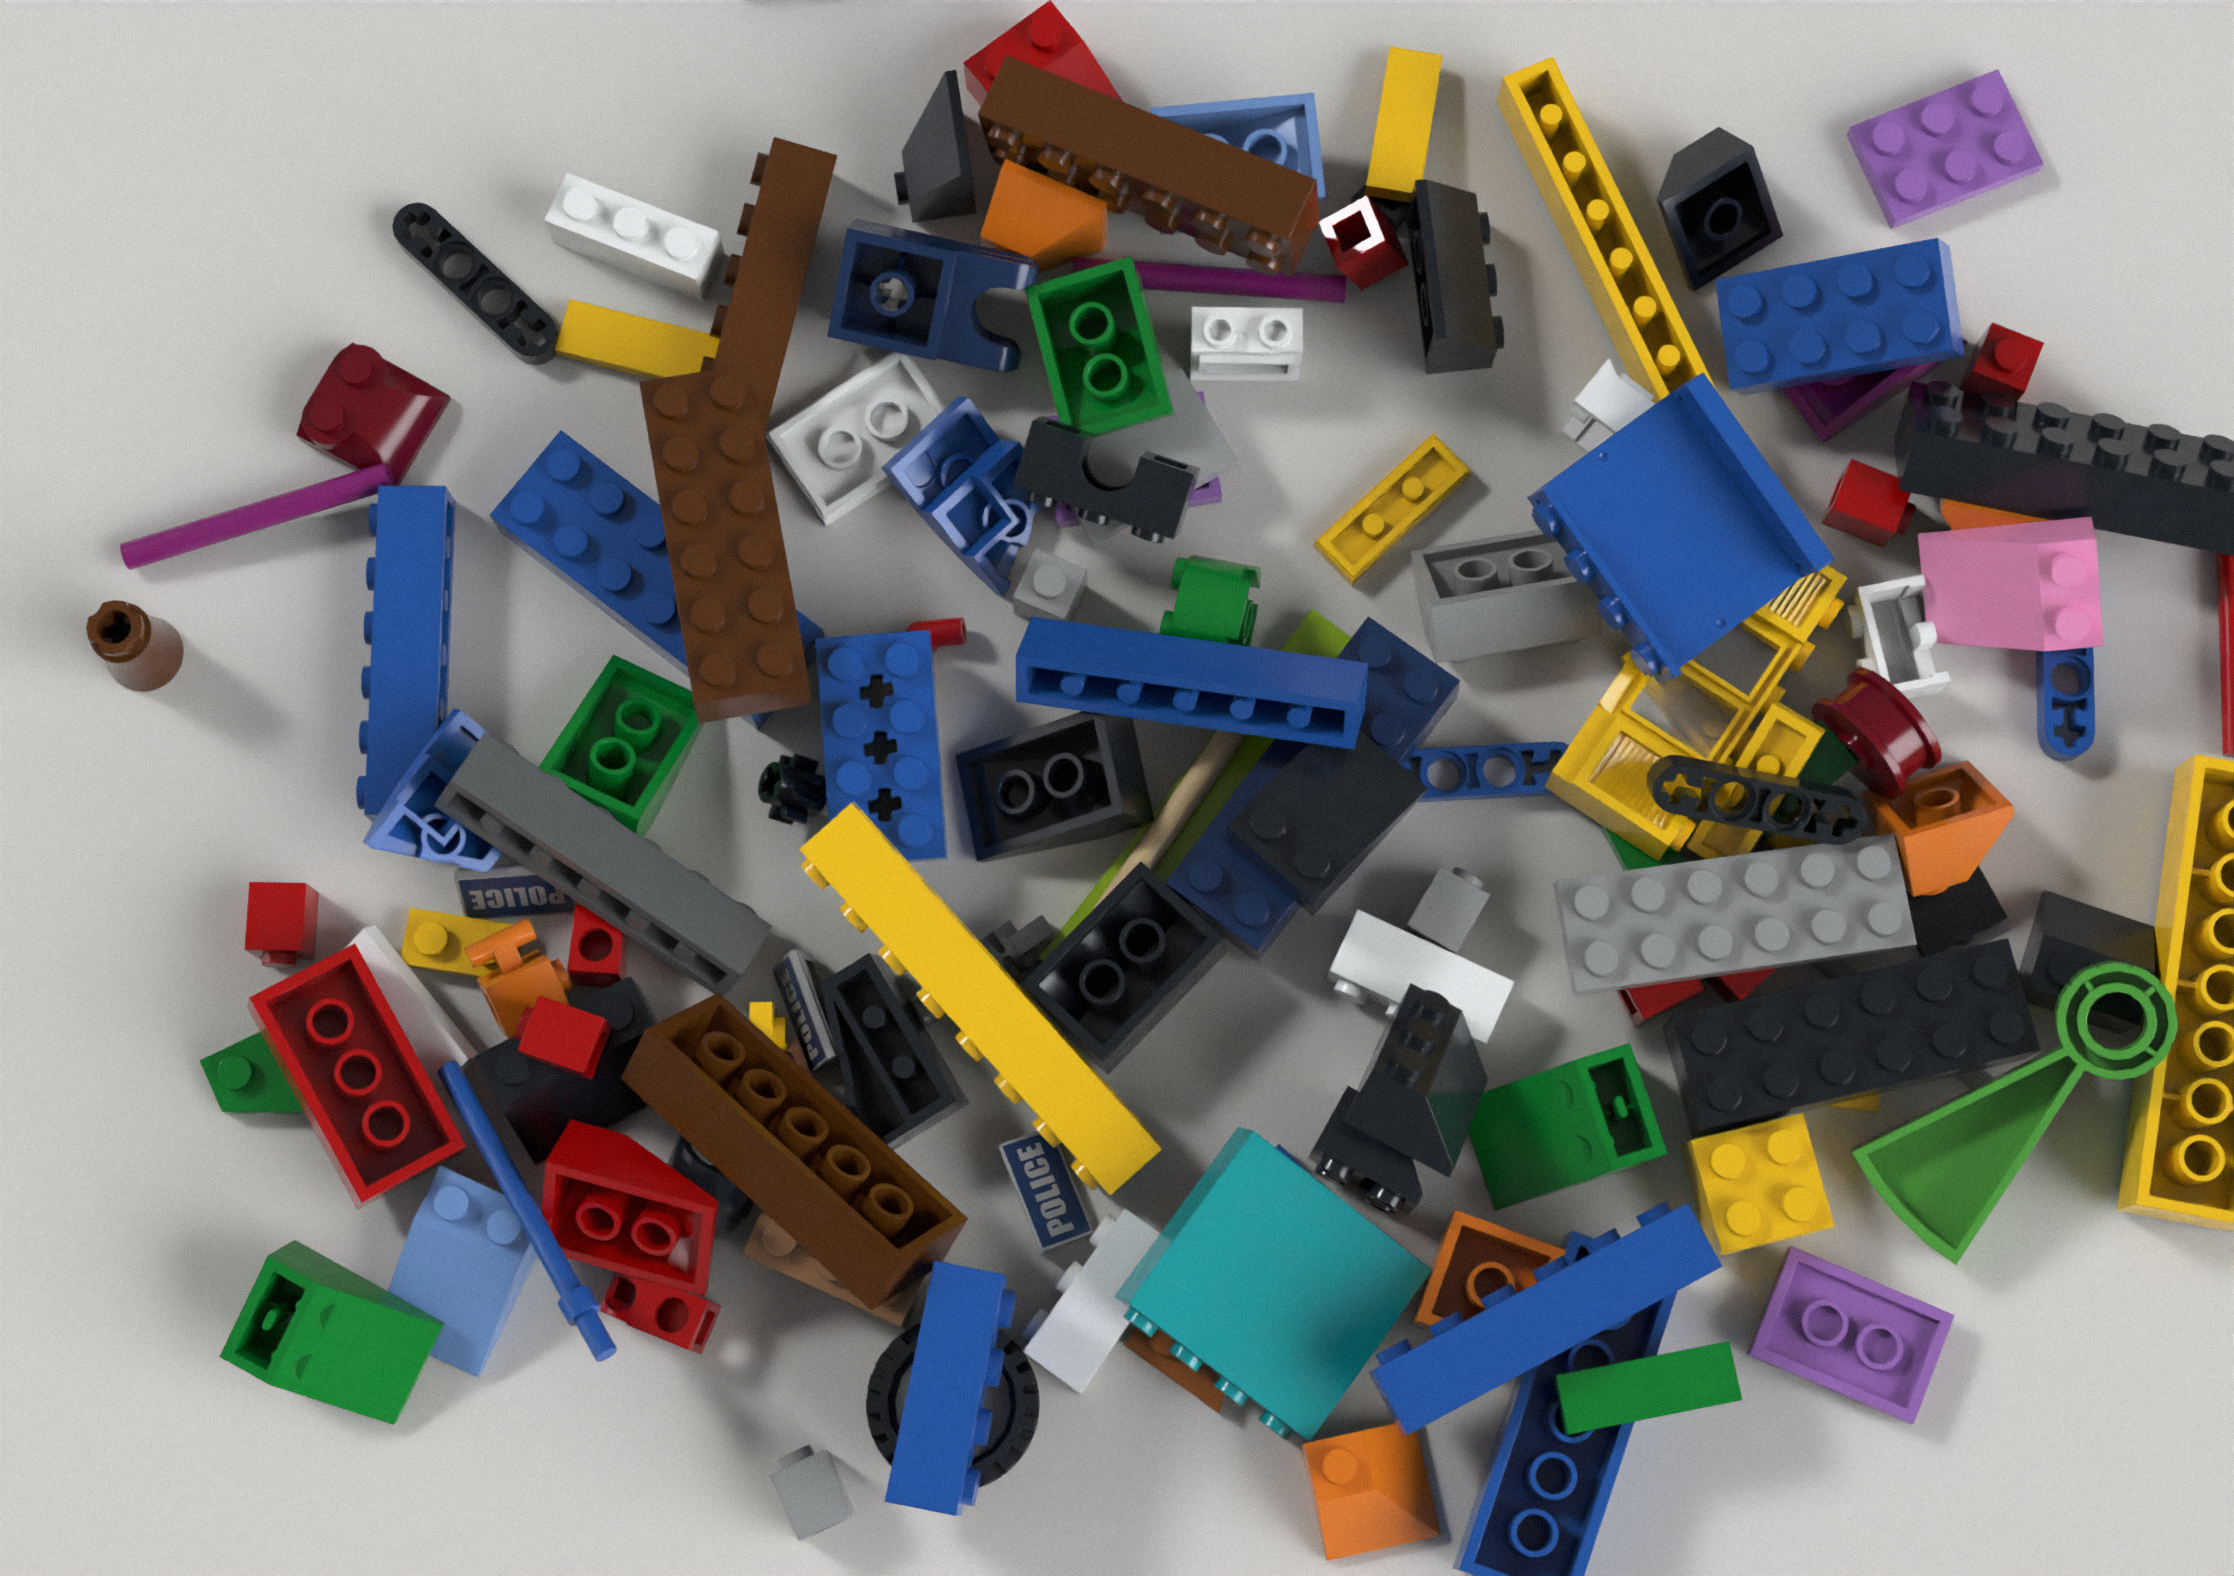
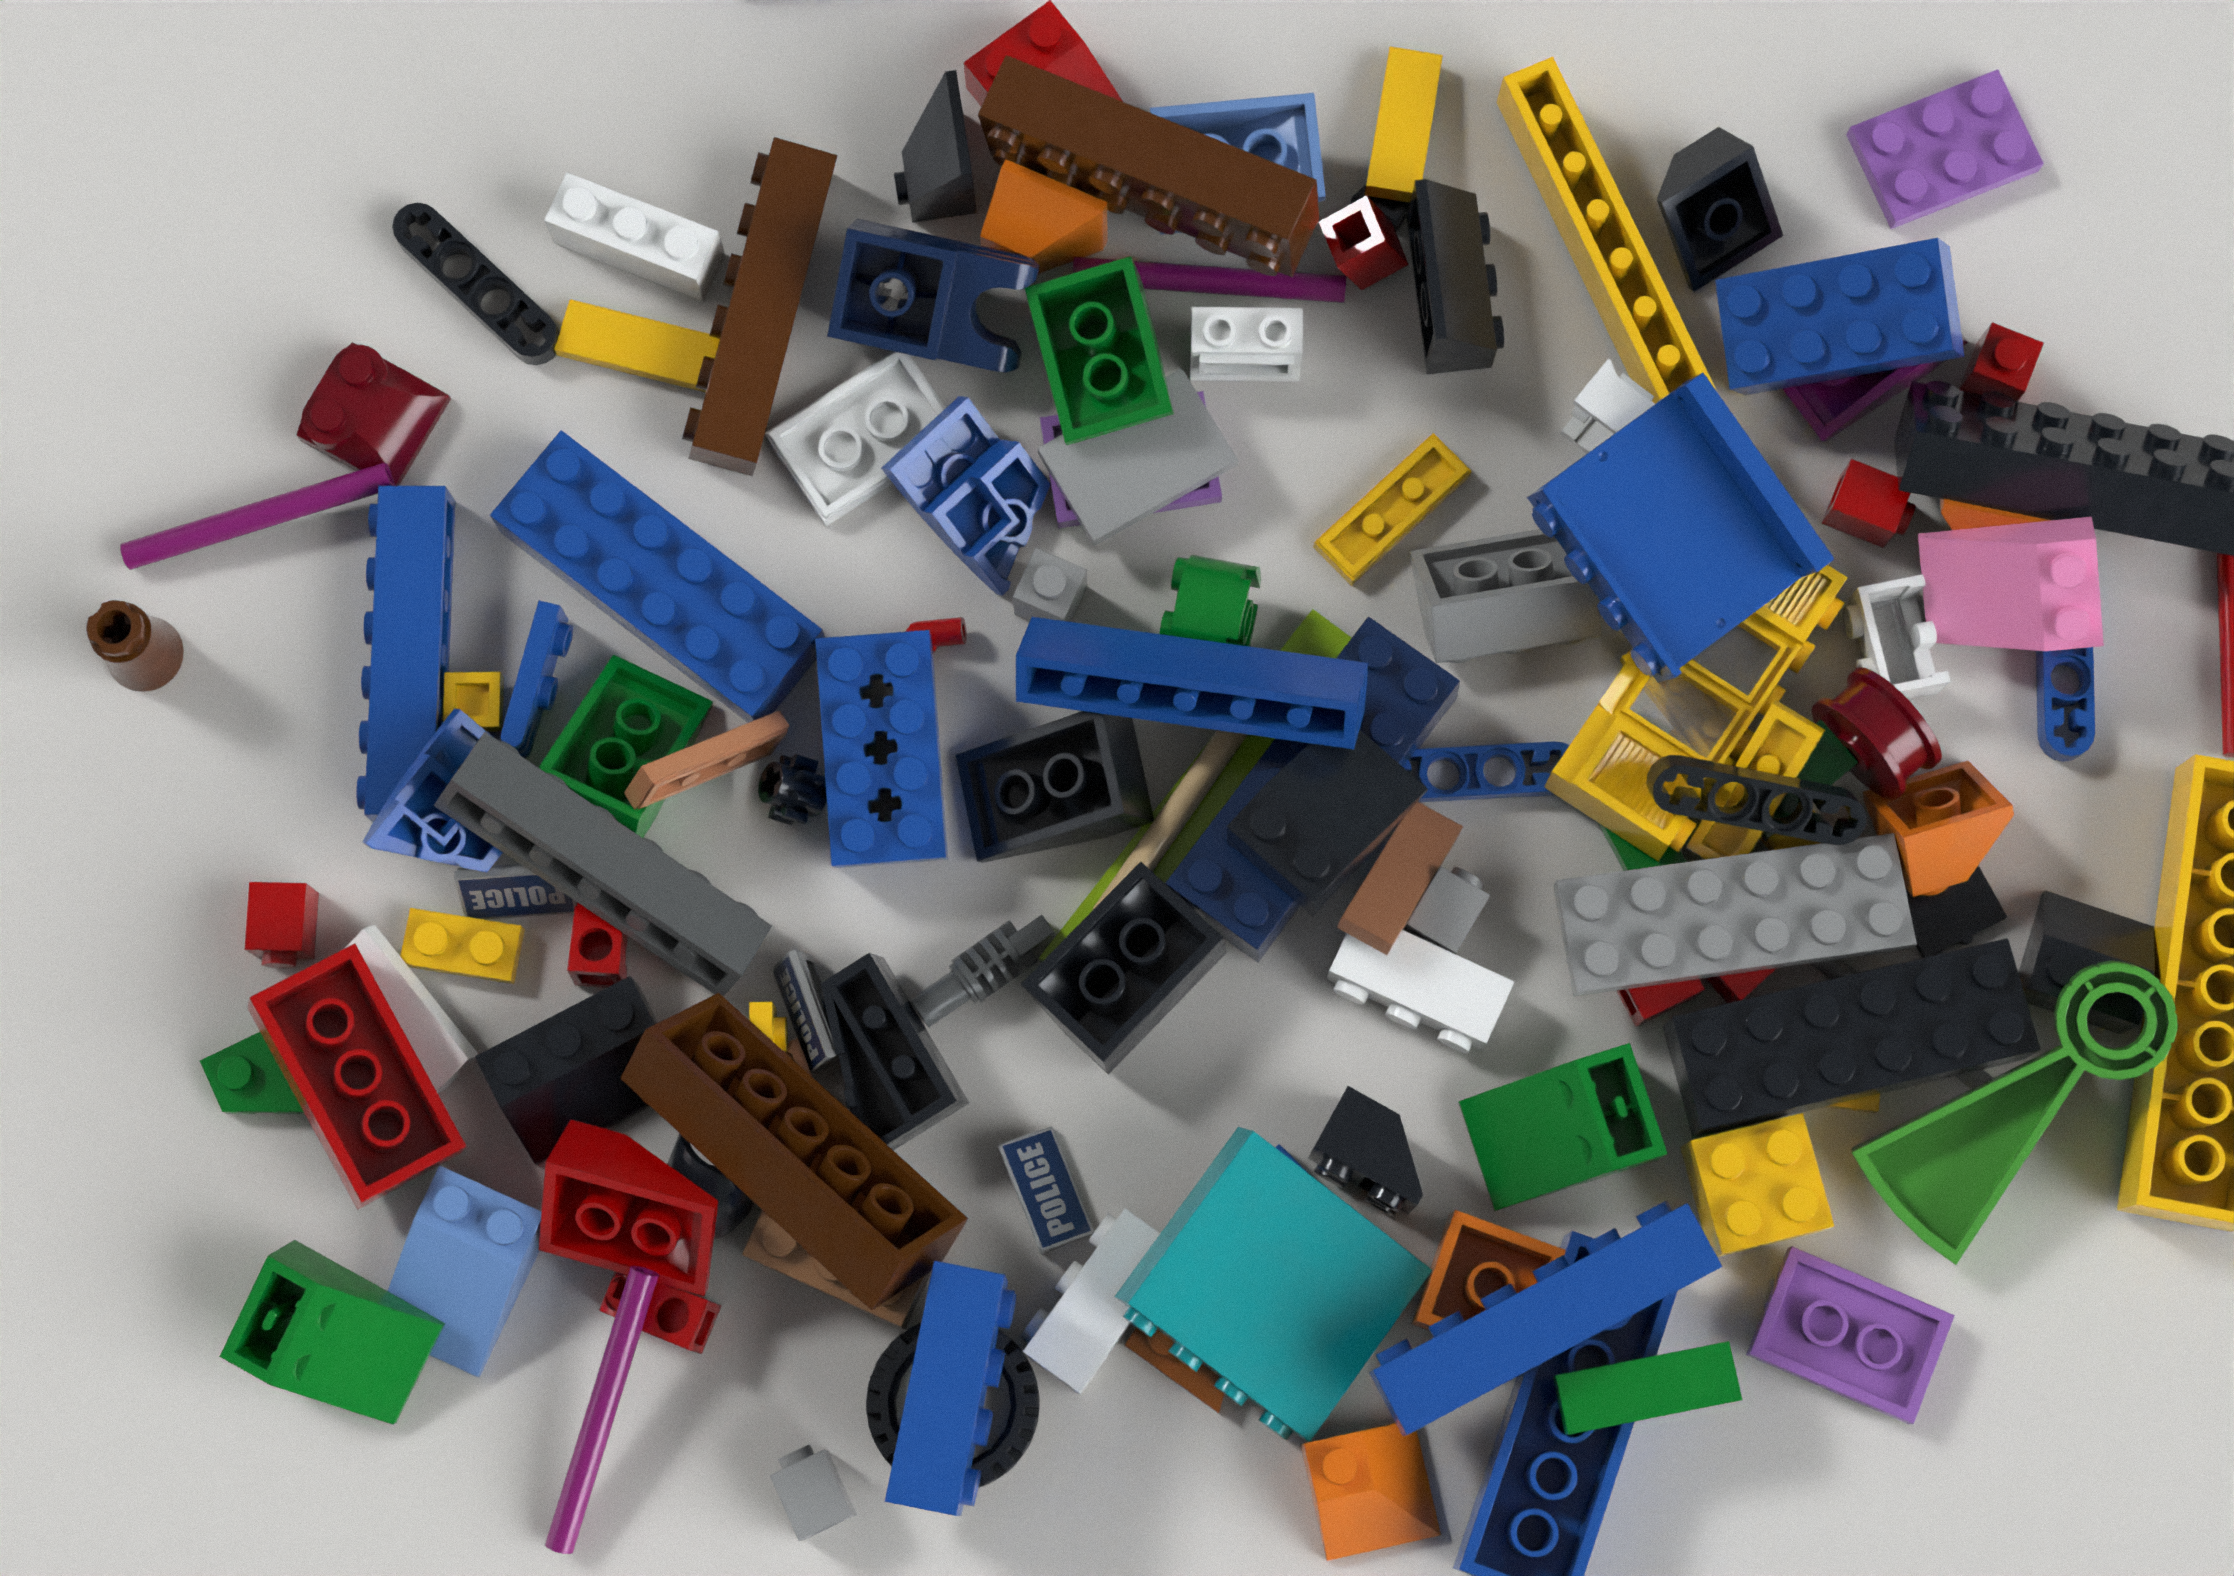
(477, 695): none -> yellow plate
(517, 978): orange brick -> none
(535, 684): none -> blue hinge
(562, 1036): red brick -> none
(576, 1301): blue bar -> none
(601, 1410): none -> magenta piece
(706, 760): none -> nougat tile
(725, 543): reddish brown brick -> none
(980, 998): yellow brick -> none
(1058, 469): black arch -> none
(1399, 877): none -> nougat tile
(1421, 1082): black slope -> none

